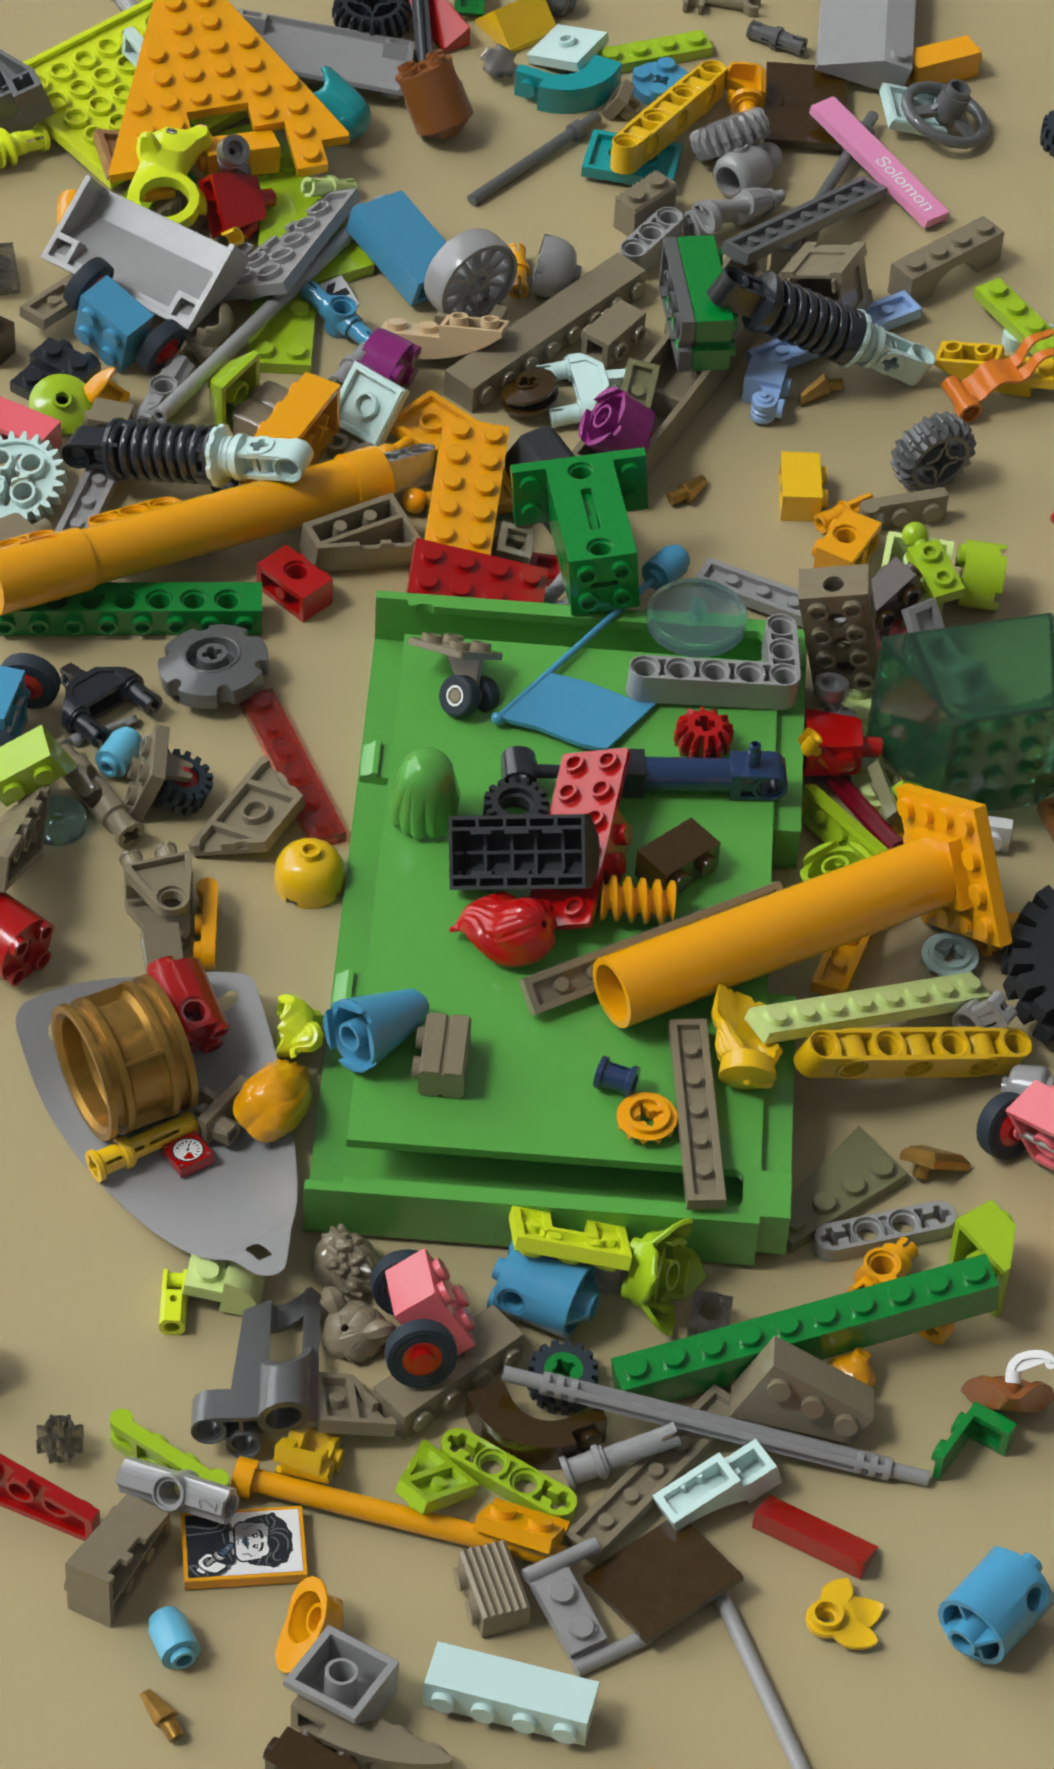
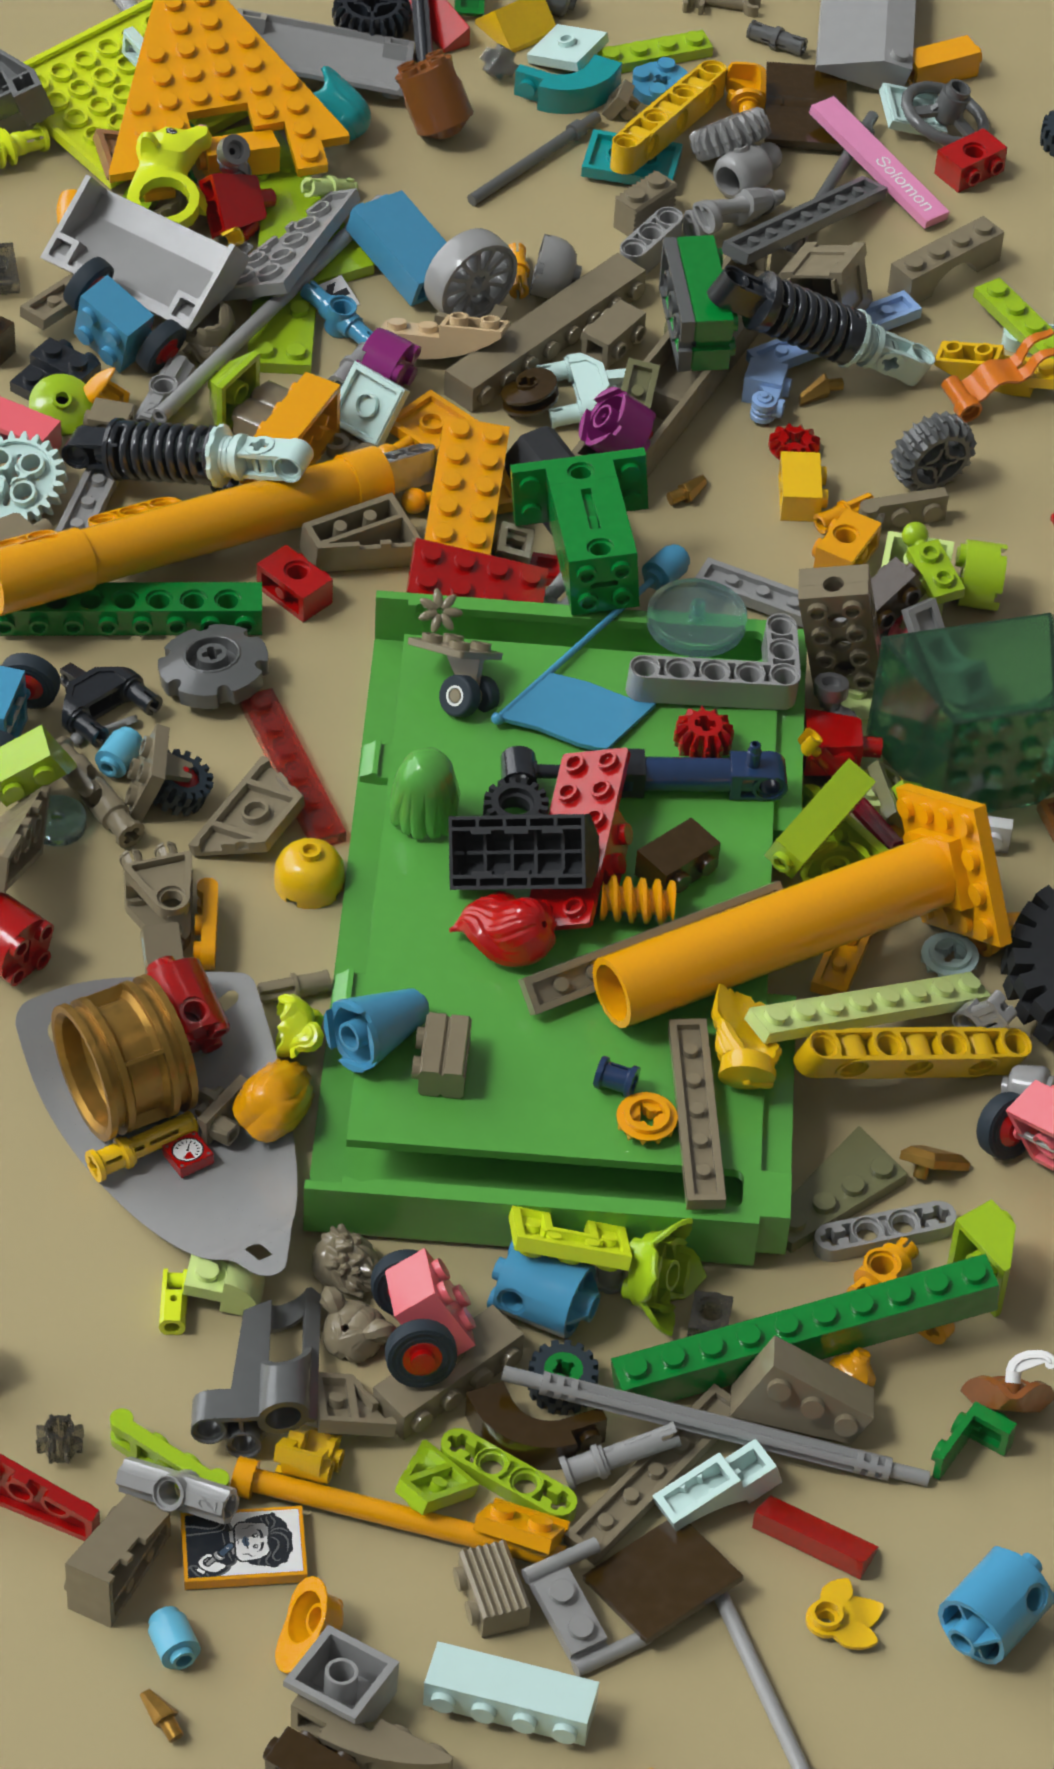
(300, 985): none -> dark tan axle
(444, 607): none -> dark tan plant
(780, 440): none -> red gear
(820, 819): none -> lime slope
(970, 160): none -> red brick

